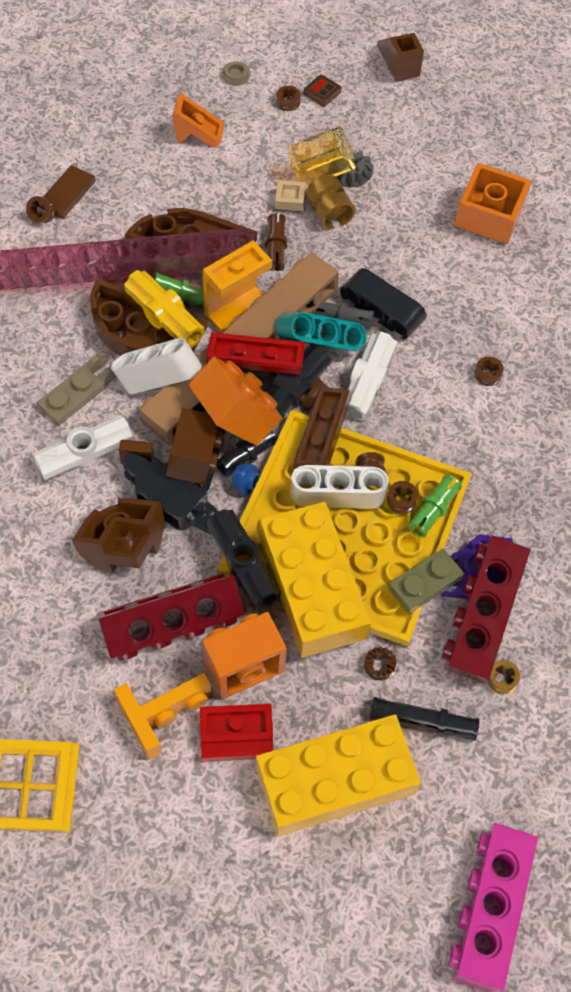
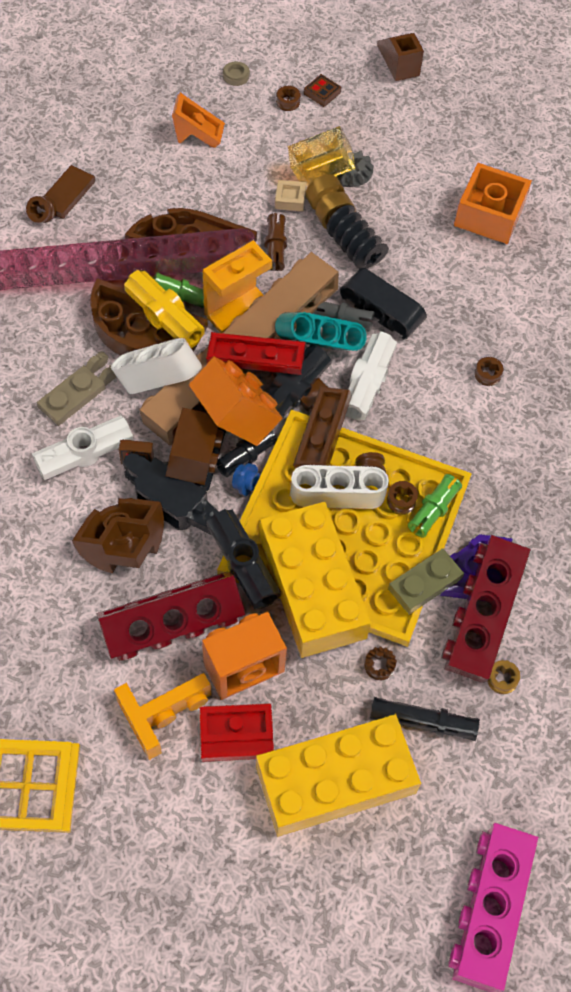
(356, 237): none -> black piece

